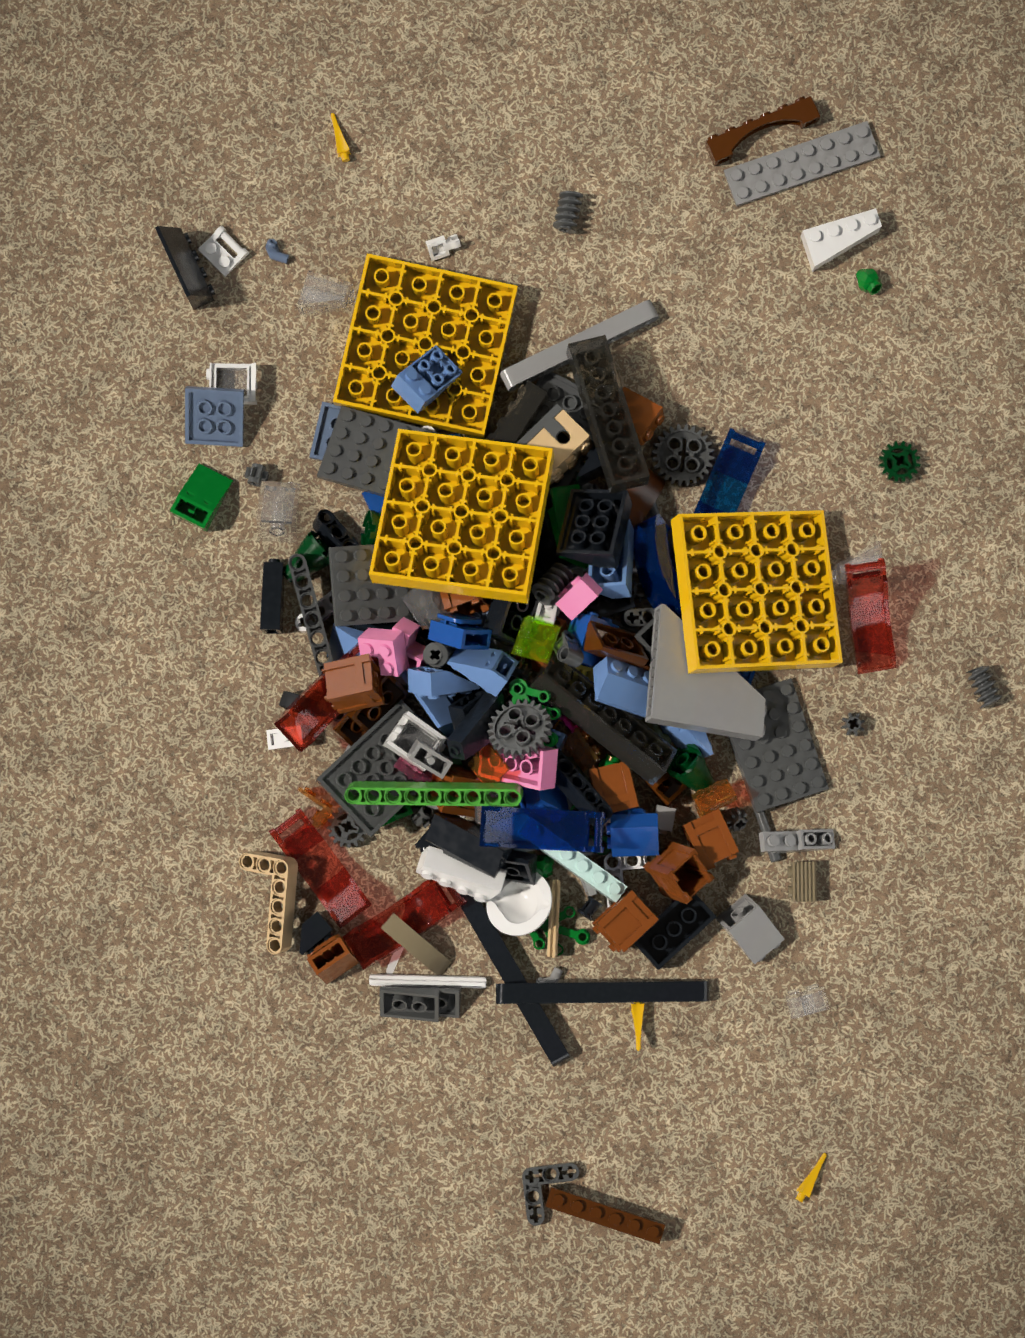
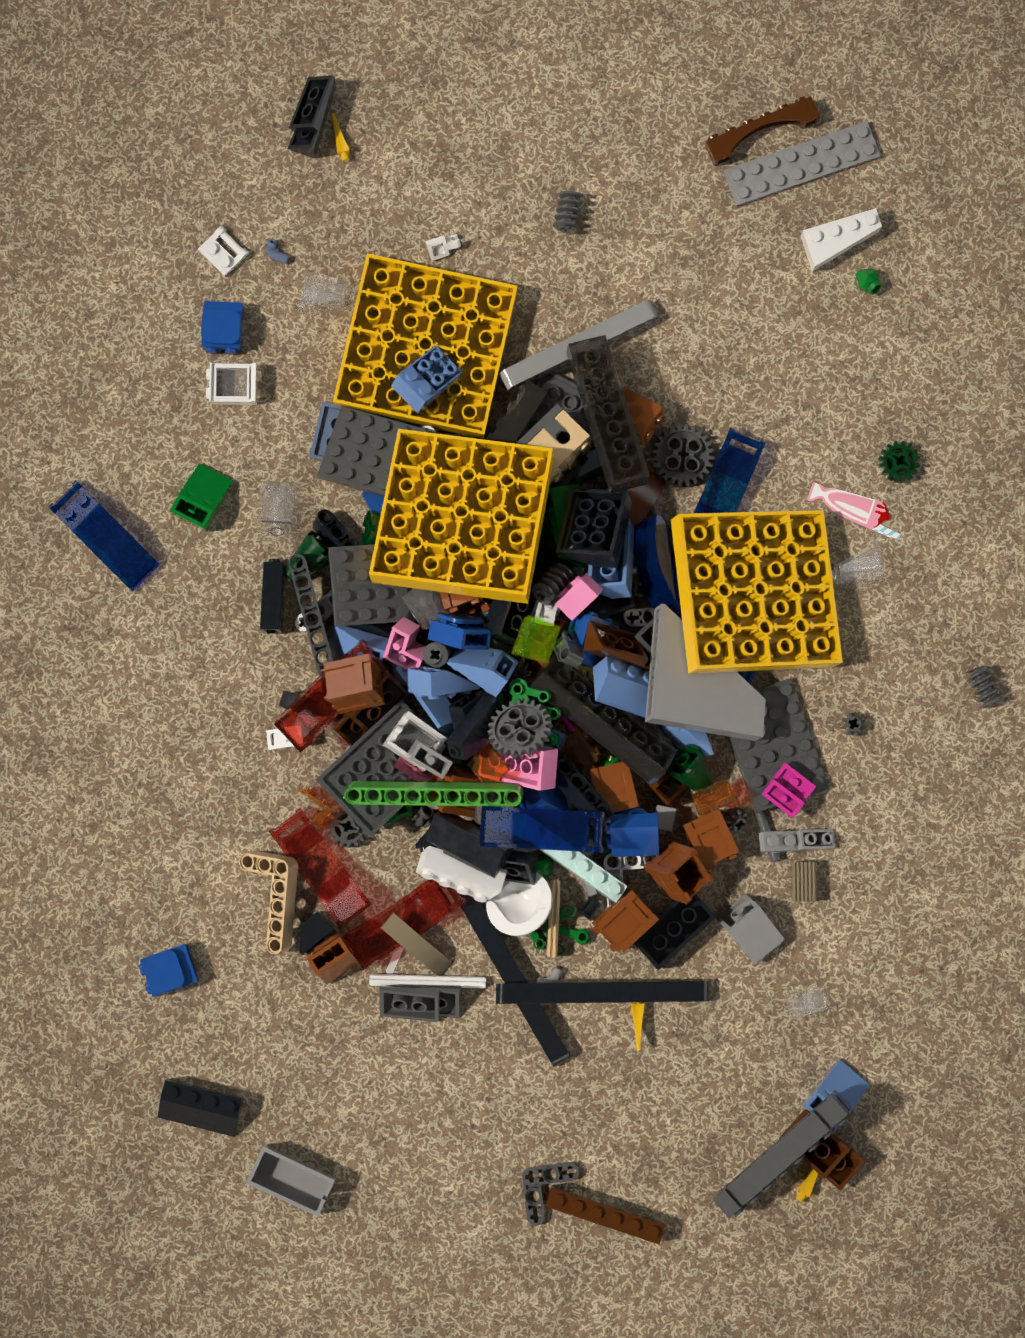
(105, 537): none -> clear blue windscreen
(168, 970): none -> blue brick
(185, 266): black slope -> none
(200, 1107): none -> black slope
(214, 416): sand blue plate -> none
(222, 327): none -> blue brick
(256, 474): dark grey gear -> none
(291, 1180): none -> light grey piece
(311, 115): none -> black slope
(388, 647): bright pink brick -> none
(779, 1156): none -> dark grey brick
(788, 790): none -> dark pink slope
(832, 1158): none -> reddish brown slope
(842, 1080): none -> medium blue slope
(854, 507): none -> sticker
(870, 616): clear red windscreen -> none

